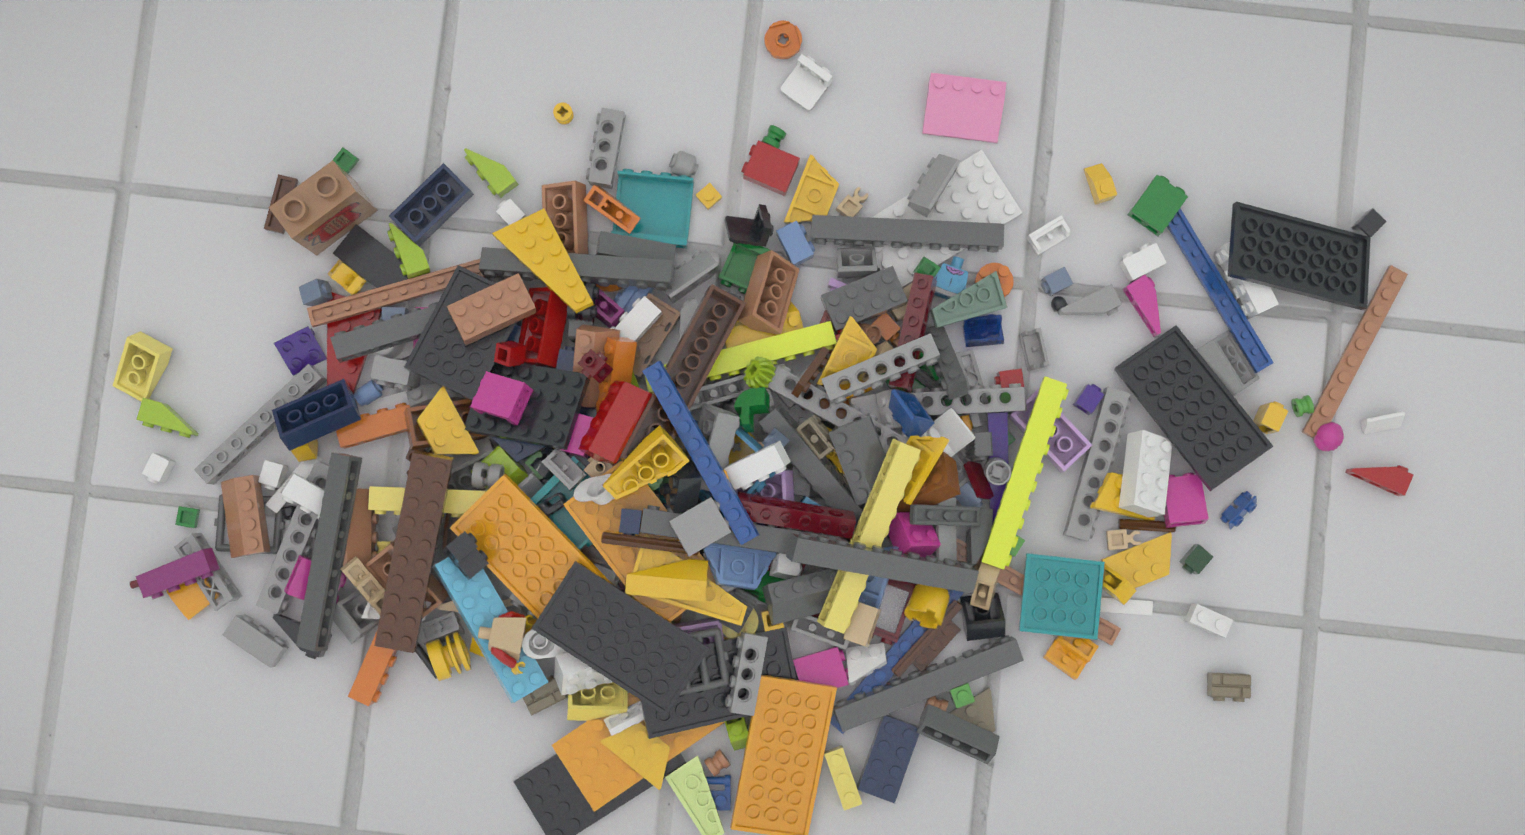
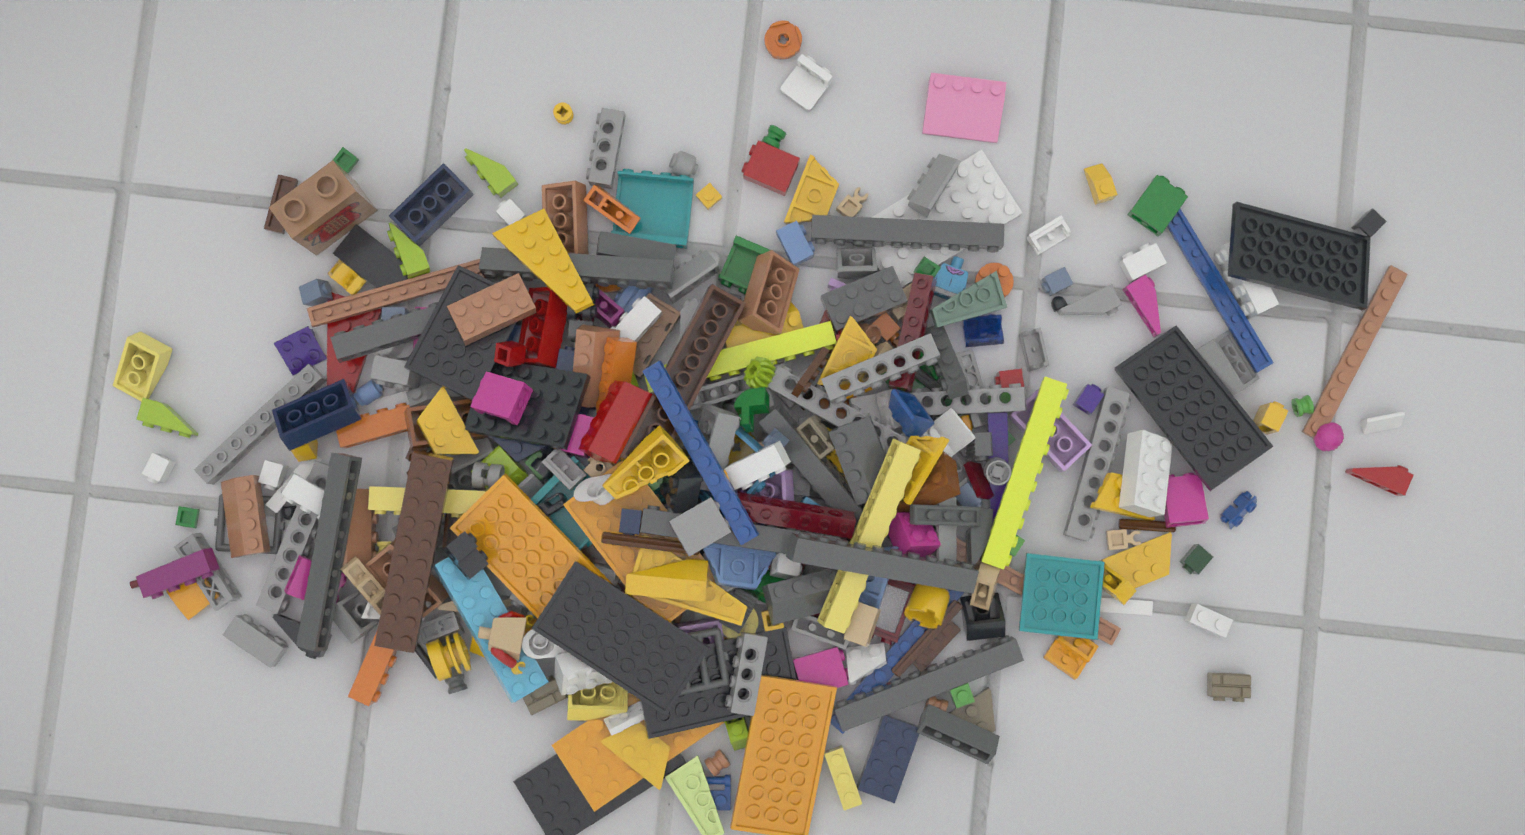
(456, 684): none -> dark grey wheel
(595, 366): dark red brick -> none
(750, 231): black bracket -> none

